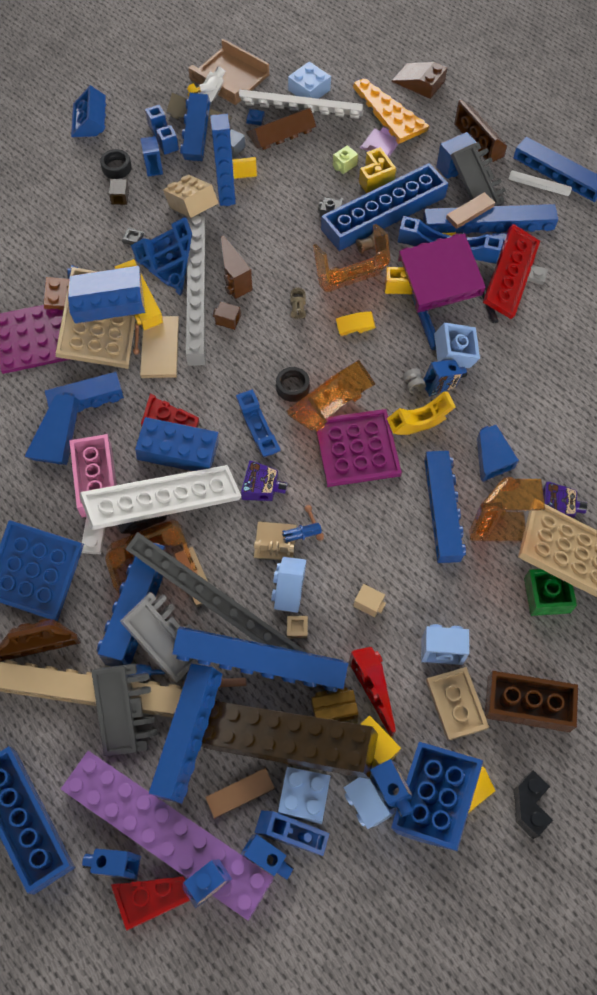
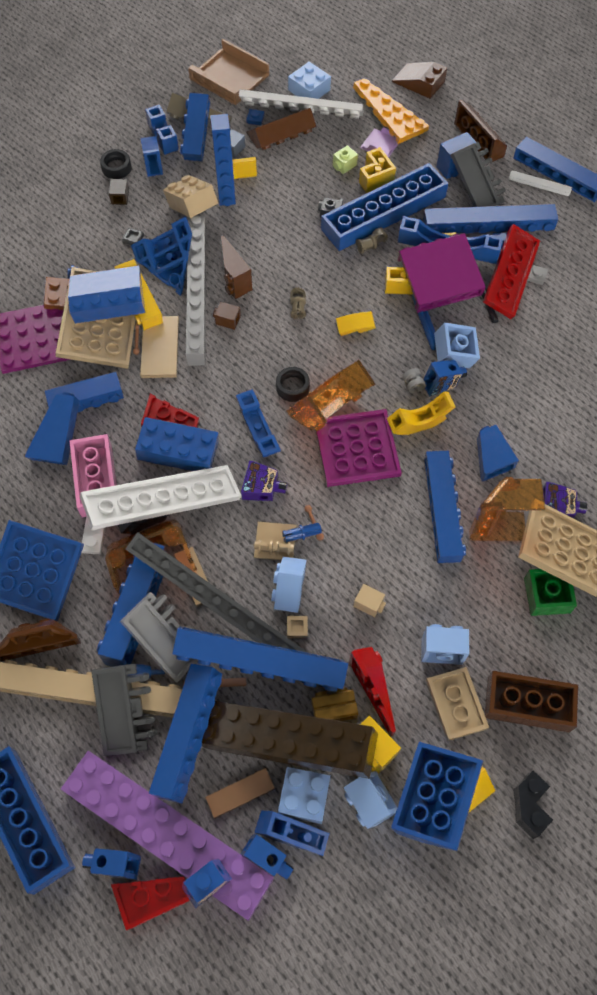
(89, 113): blue slope -> none
(211, 85): white torso -> none
(337, 278): clear orange windscreen -> none
(388, 779): blue torso -> none
(470, 210): tile -> none

